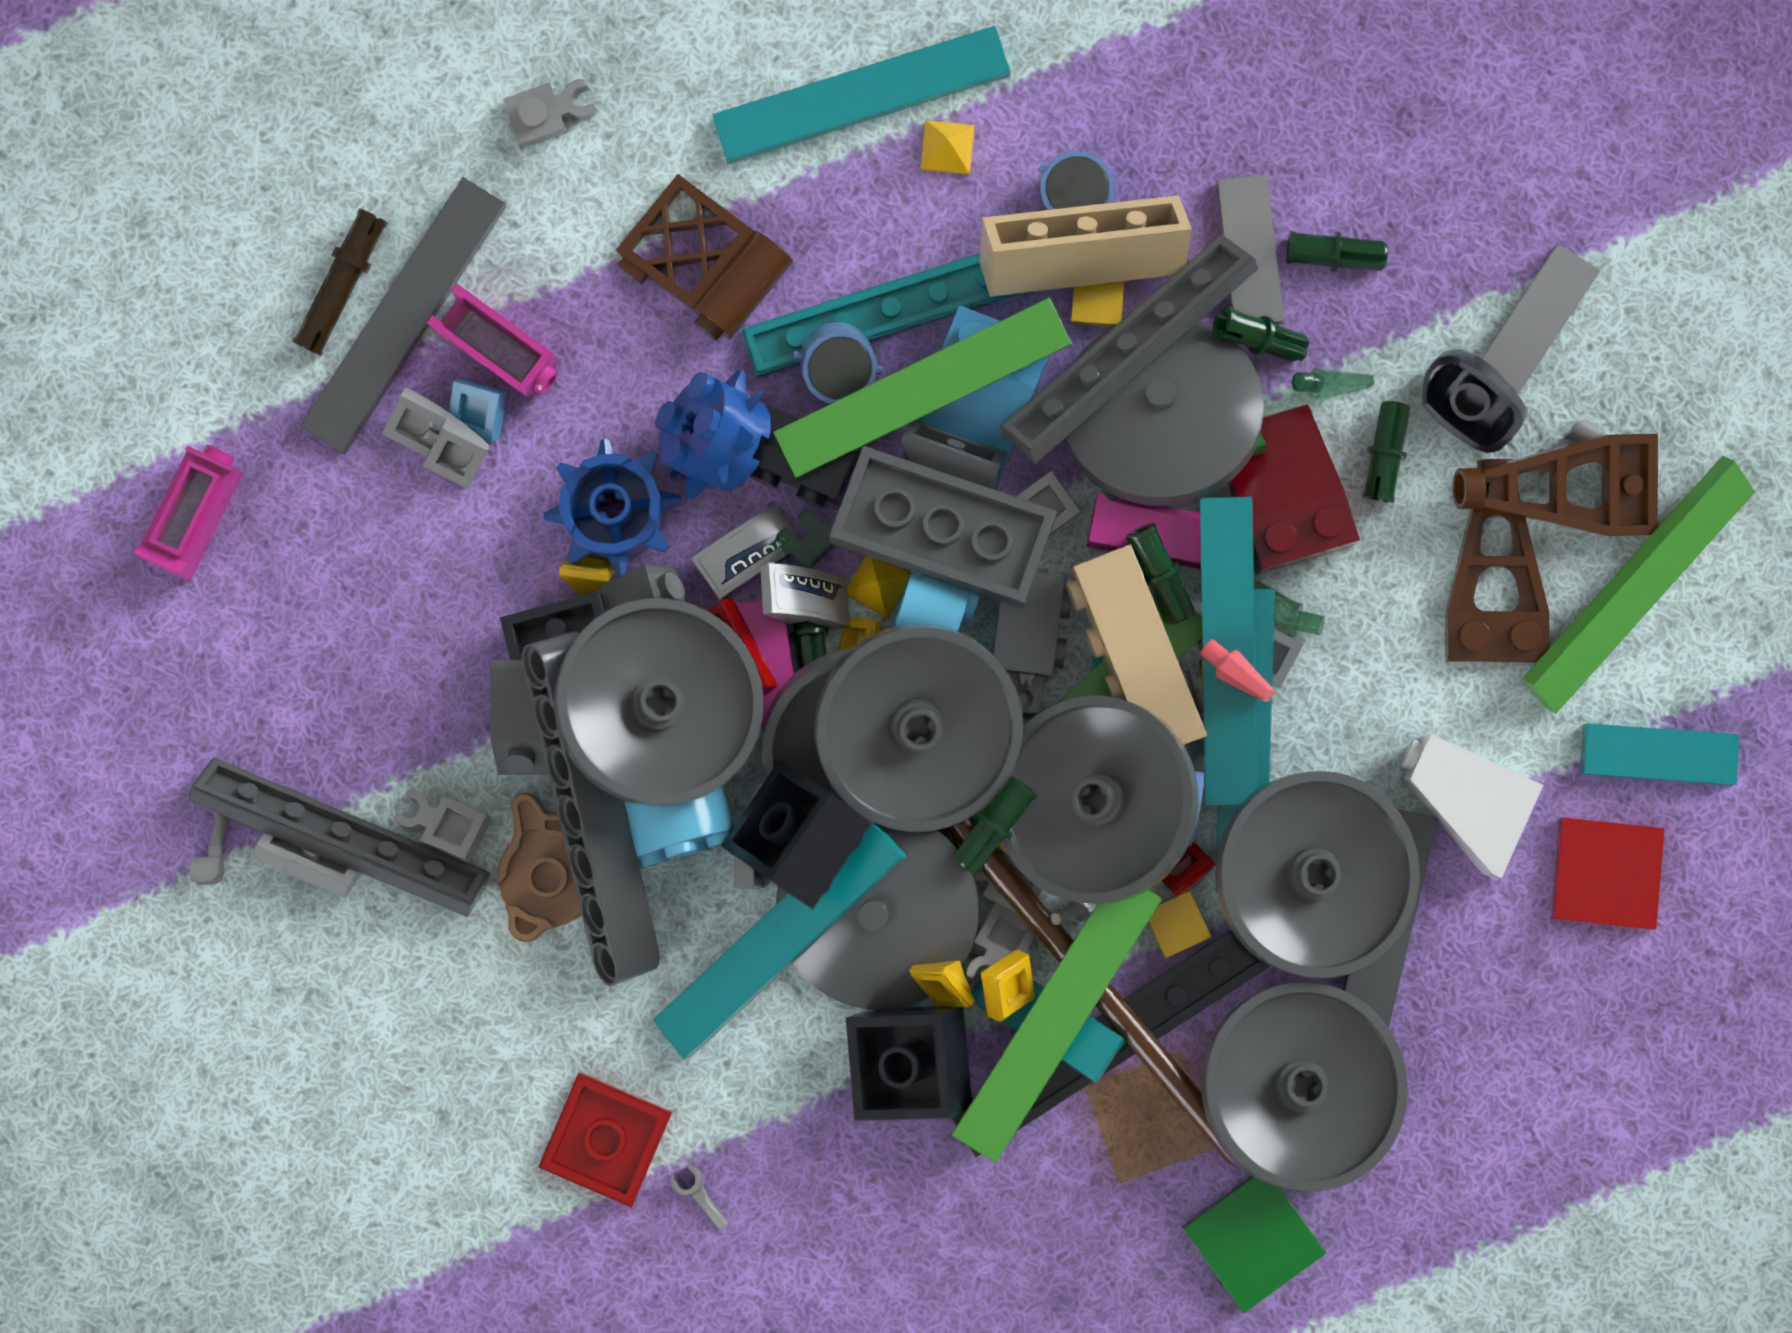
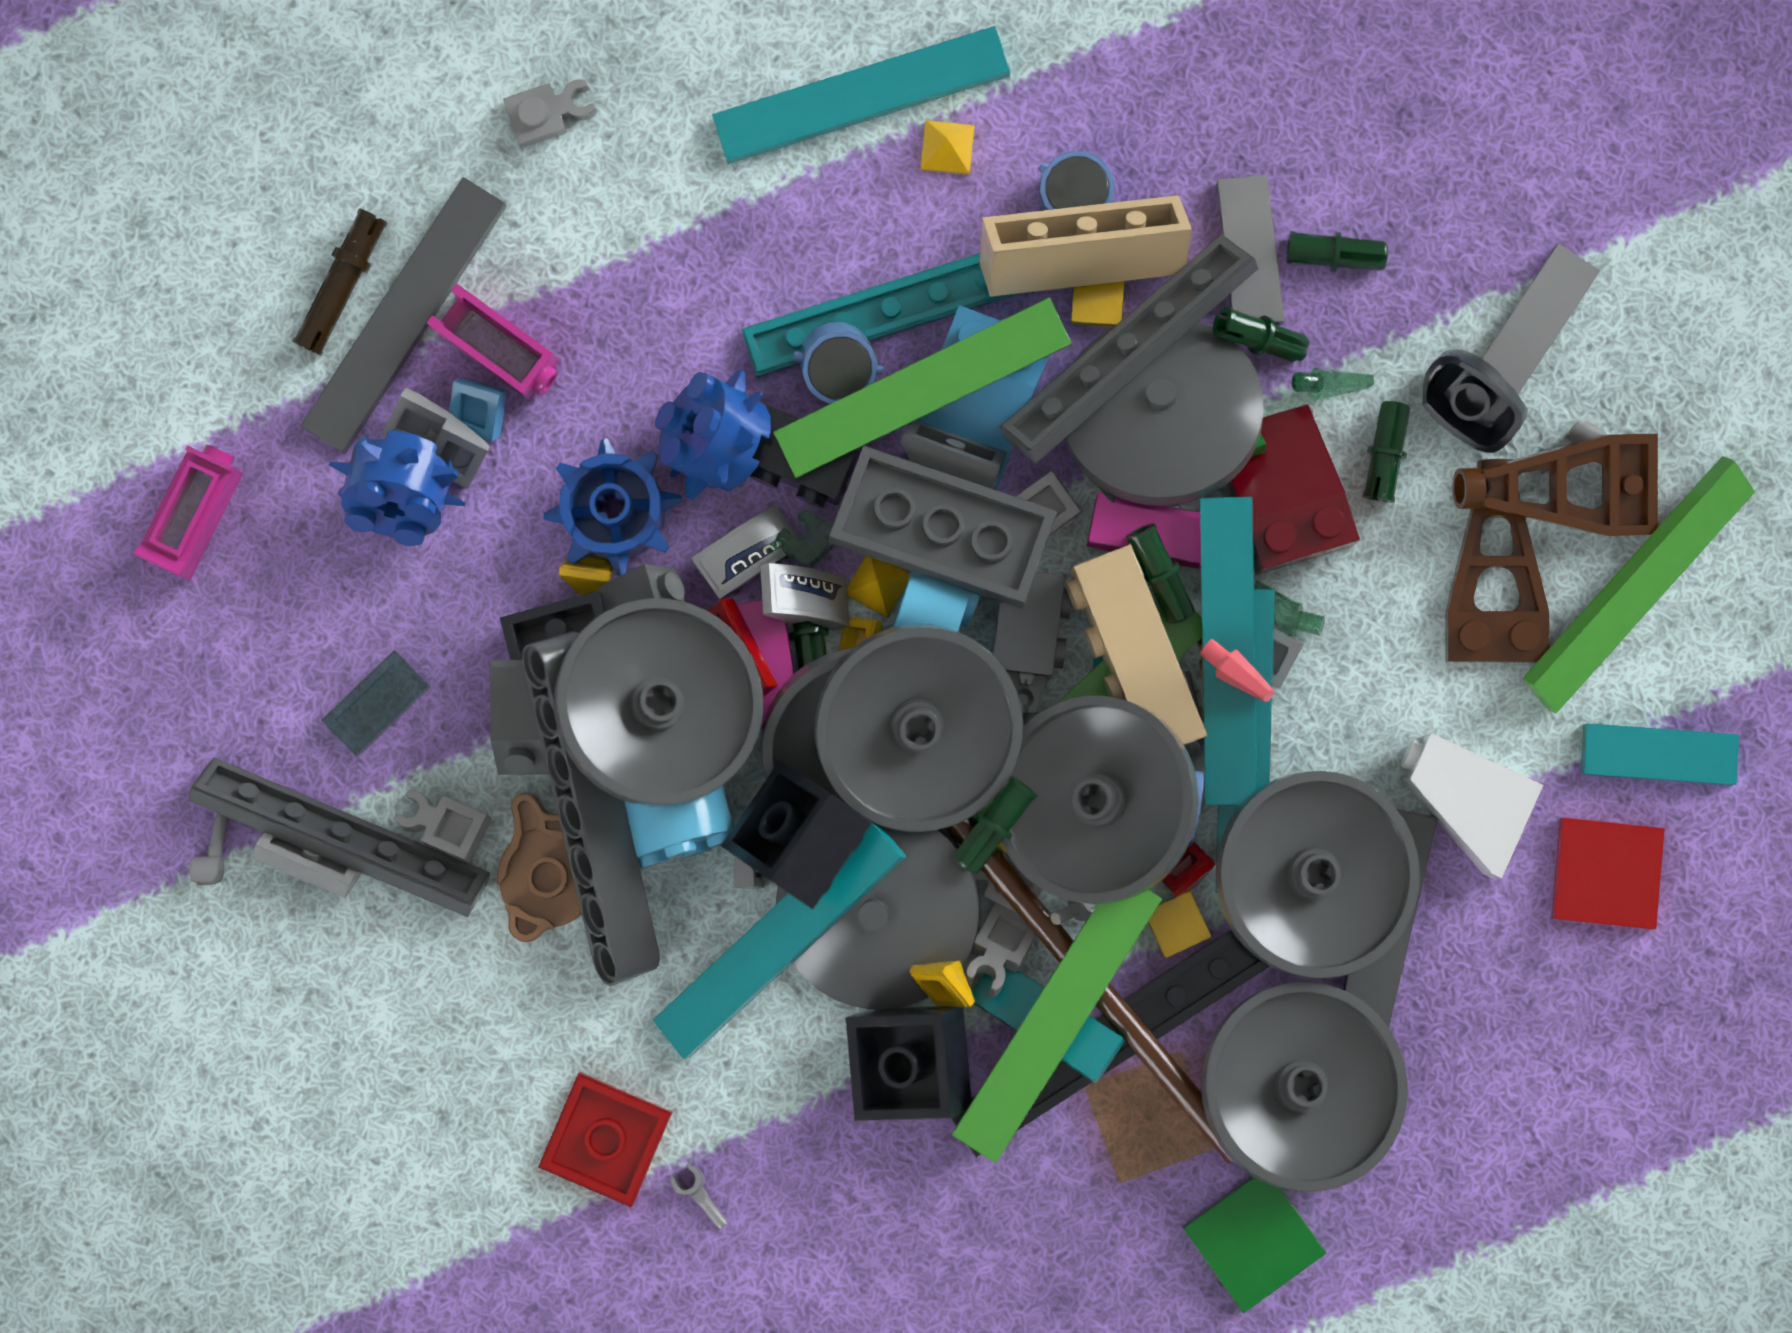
(376, 703): none -> tile
(396, 487): none -> blue brick
(734, 282): reddish brown piece -> none
(1008, 985): yellow tile -> none

